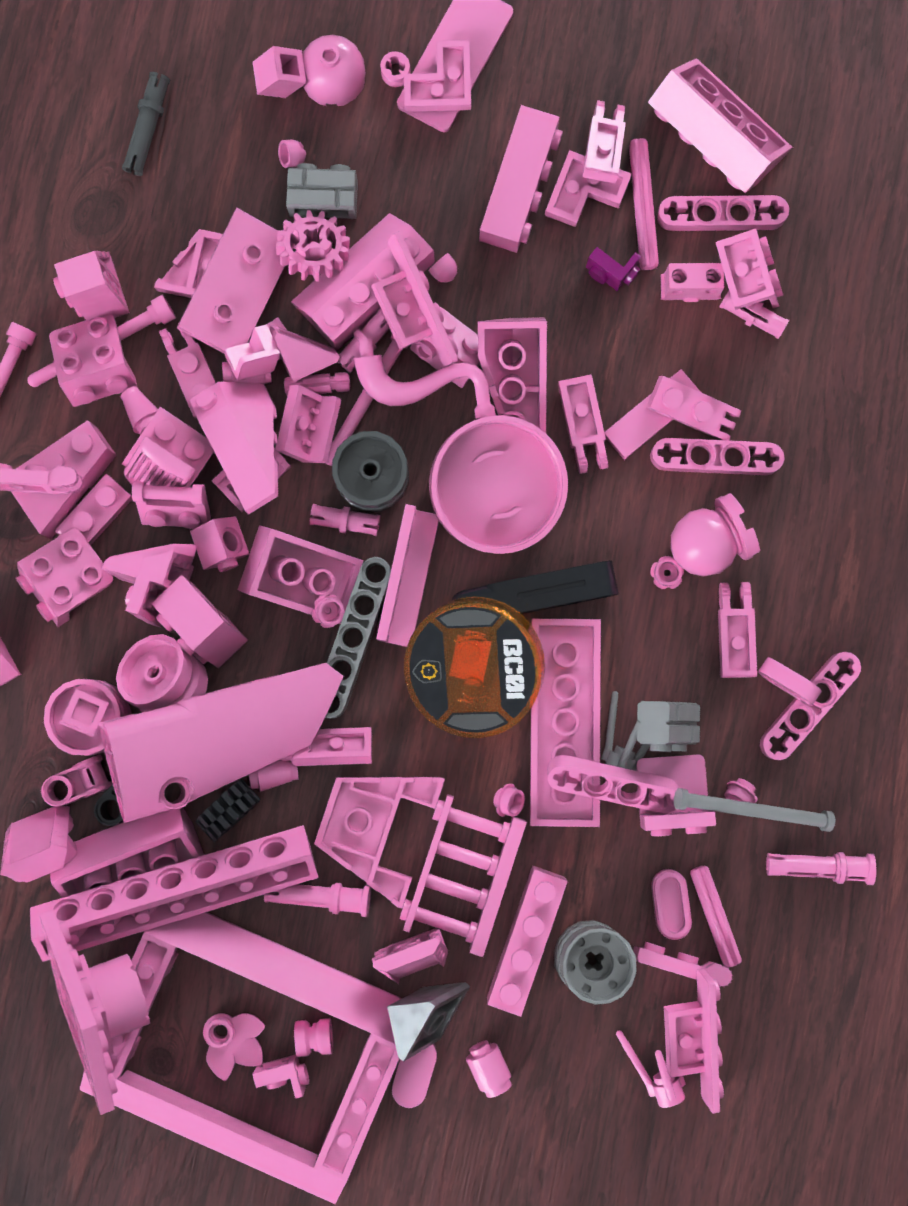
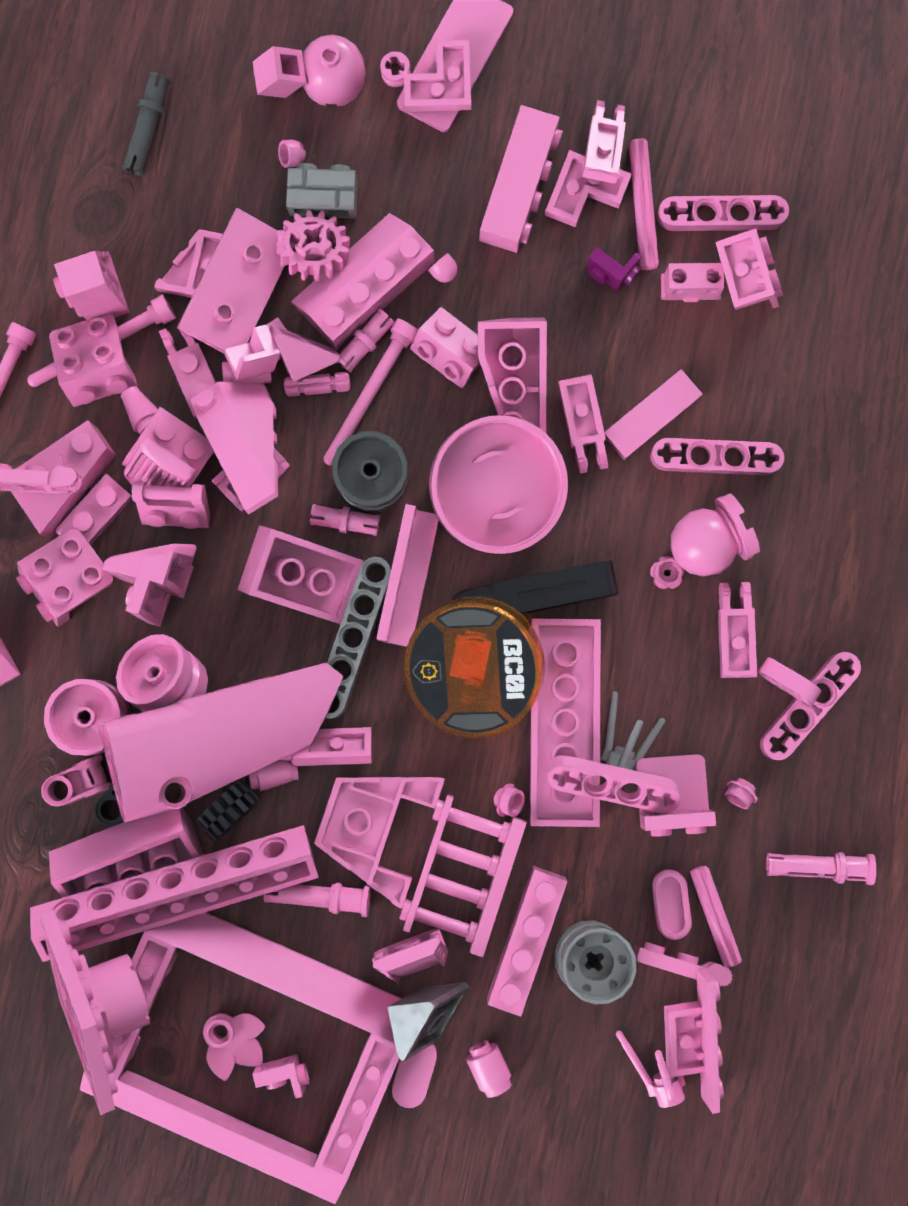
(38, 845): bright pink slope -> none
(84, 713): bright pink plate -> none
(199, 624): bright pink brick -> none
(220, 543): bright pink brick -> none
(307, 425): bright pink bracket -> none
(316, 1037): bright pink wheel -> none
(336, 611): bright pink plate -> none
(396, 393): bright pink animal -> none
(409, 306): bright pink bracket -> none
(668, 725): light grey brick -> none
(692, 408): bright pink hinge -> none
(719, 124): bright pink slope -> none
(774, 325): bright pink pin -> none
(823, 820): light grey bar -> none

